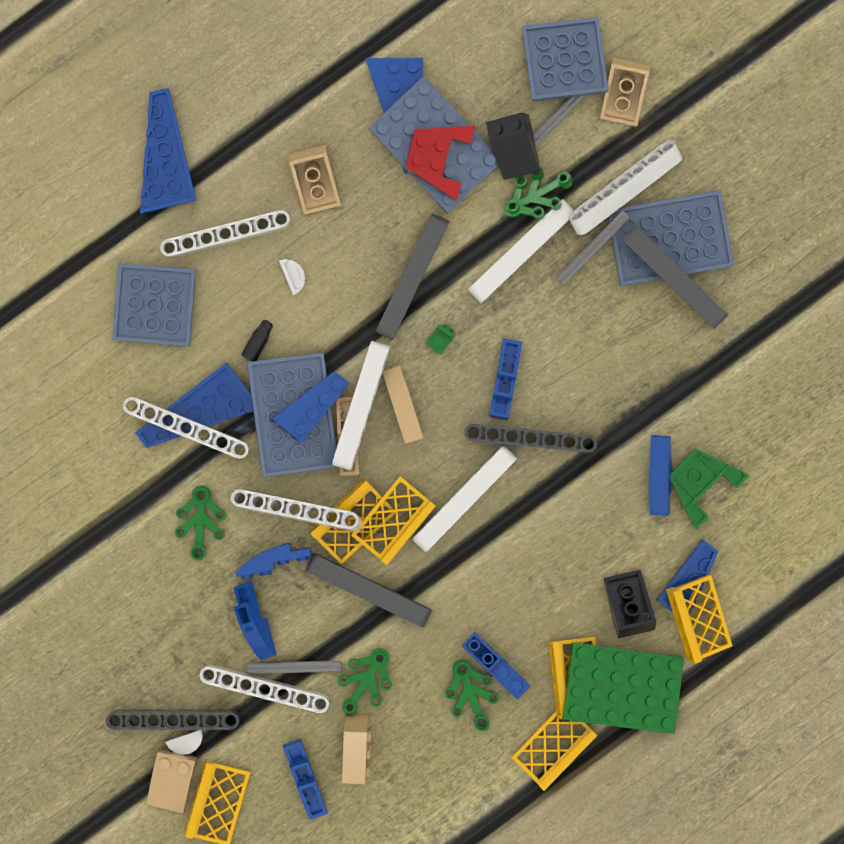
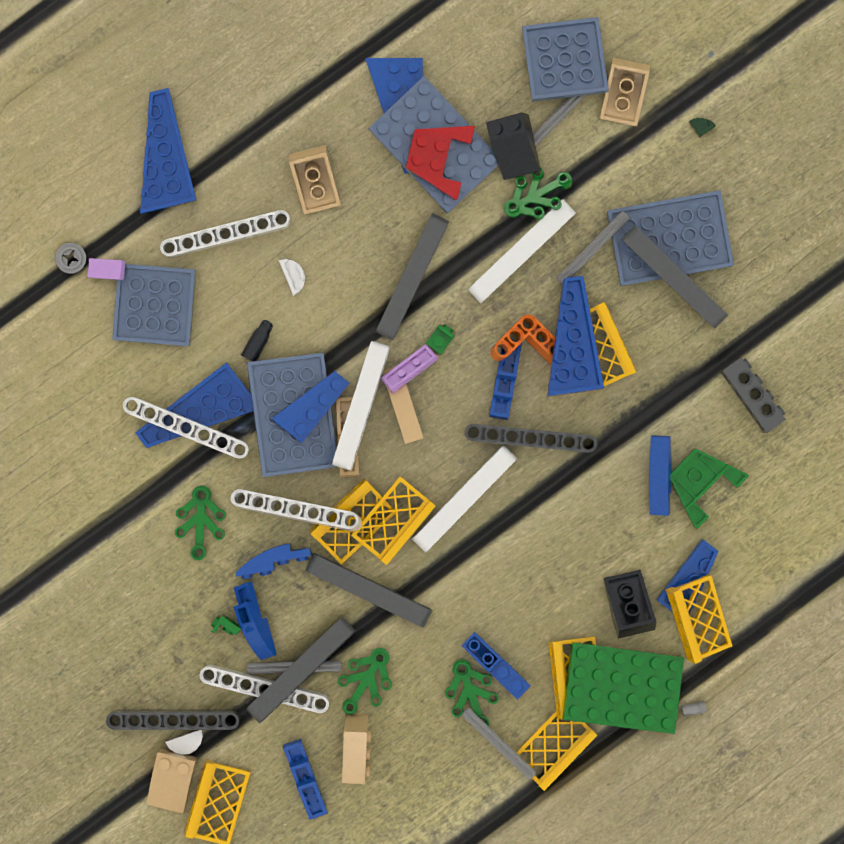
(67, 249): none -> light grey gear
(106, 269): none -> lavender tile
(228, 624): none -> green bracket
(300, 670): none -> dark grey beam
(409, 368): none -> lavender tile
(498, 743): none -> light grey axle
(529, 335): none -> orange beam
(575, 354): none -> blue wing
(616, 343): none -> yellow fence
(625, 187): white beam -> none
(694, 708): none -> light grey pin
(701, 125): none -> dark green tile
(731, 374): none -> dark grey brick

